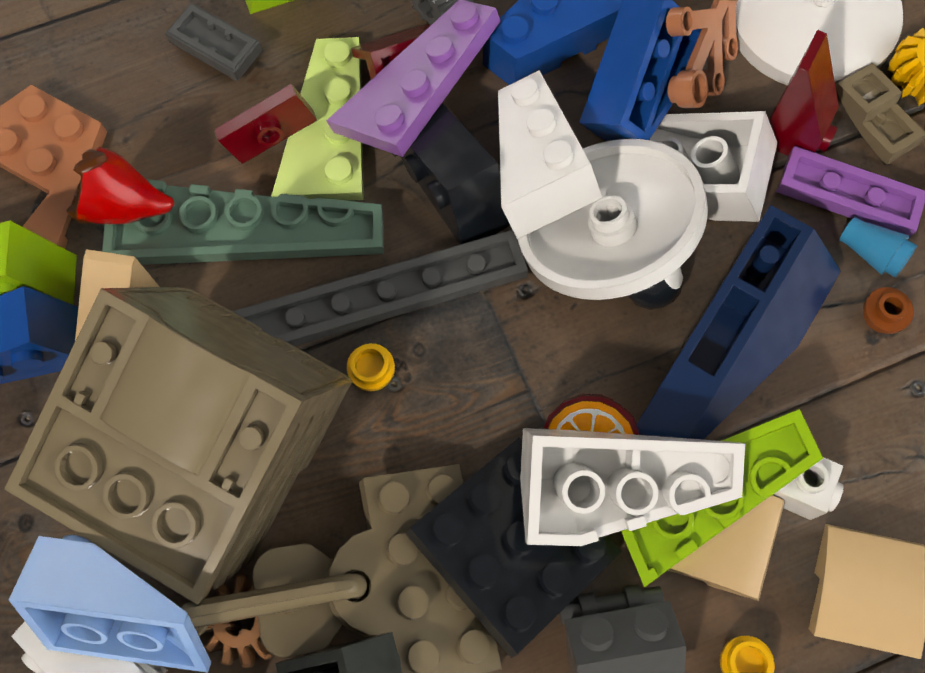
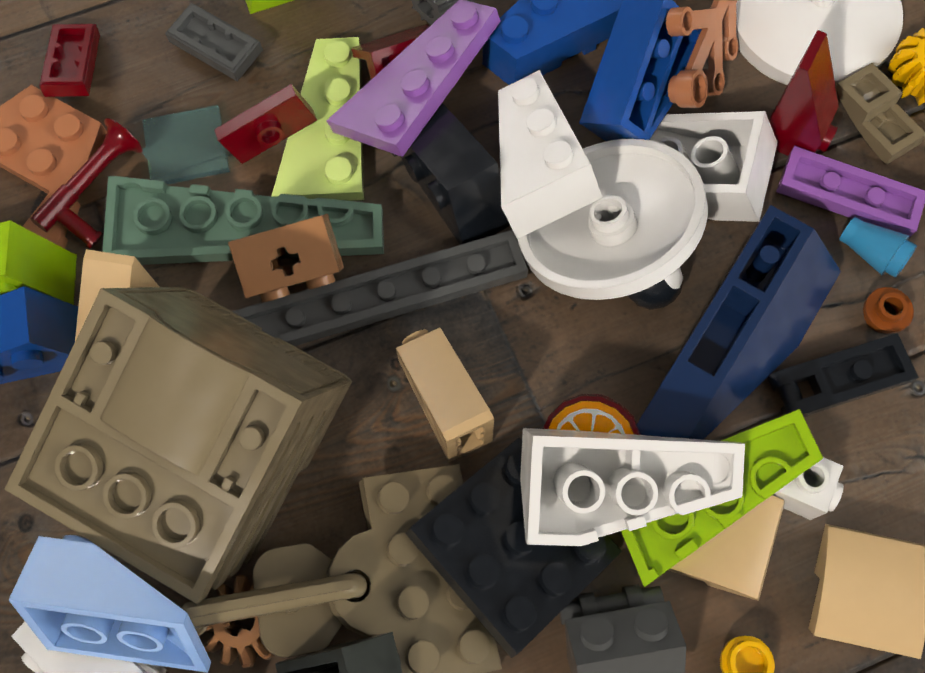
(57, 207): none -> dark red piece
(70, 60): none -> dark red plate
(114, 191): red hat -> none
(184, 145): none -> clear light blue piece
(259, 253): none -> medium nougat brick
(370, 367): yellow plate -> none
(446, 393): none -> tan slope
(845, 376): none -> black plate

